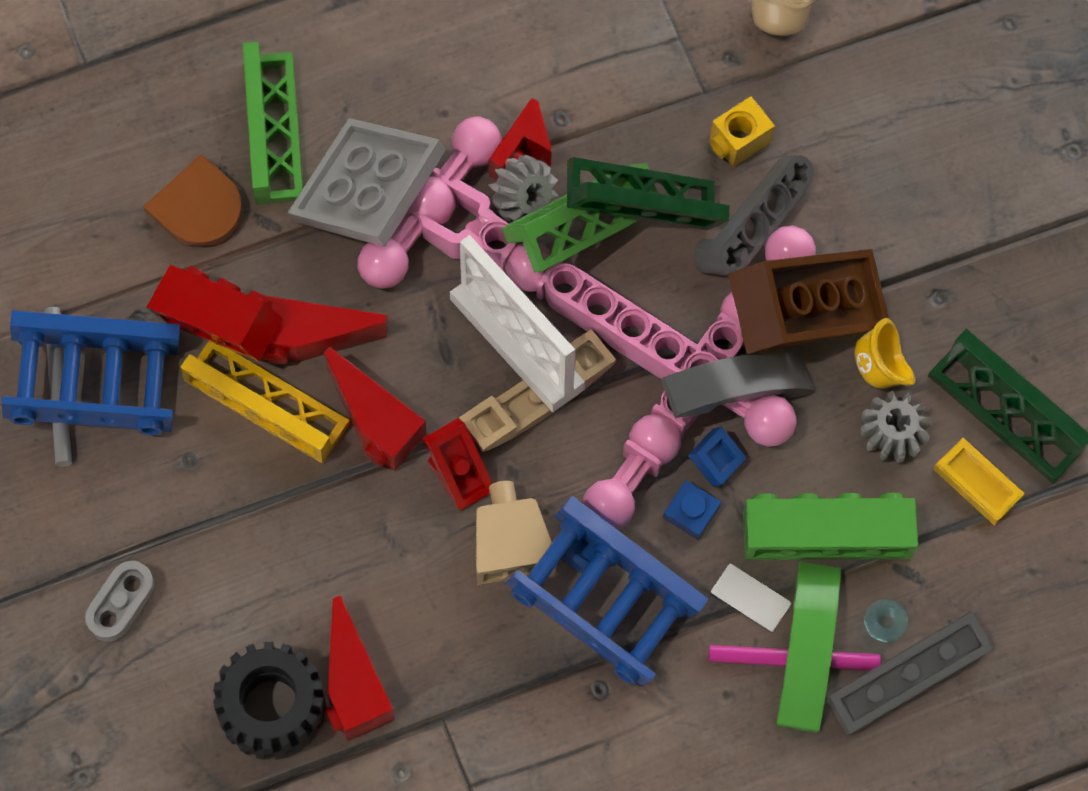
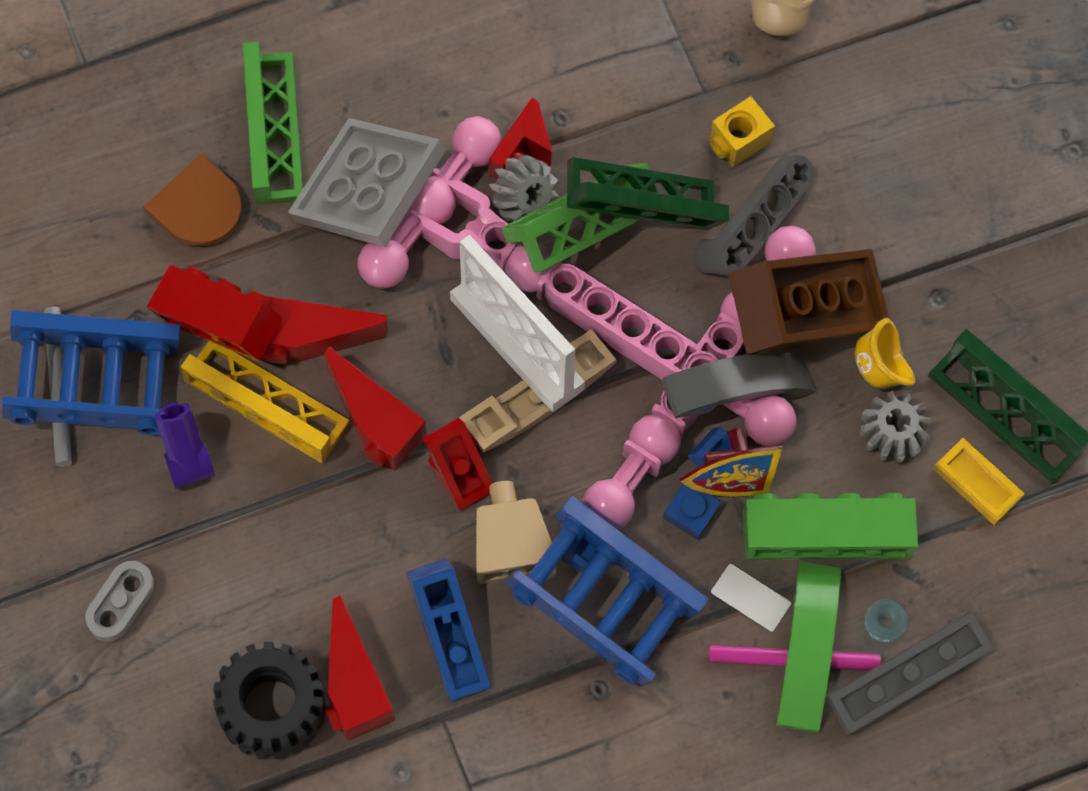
(185, 452): none -> dark purple piece
(448, 628): none -> blue slope
(735, 470): none -> shield

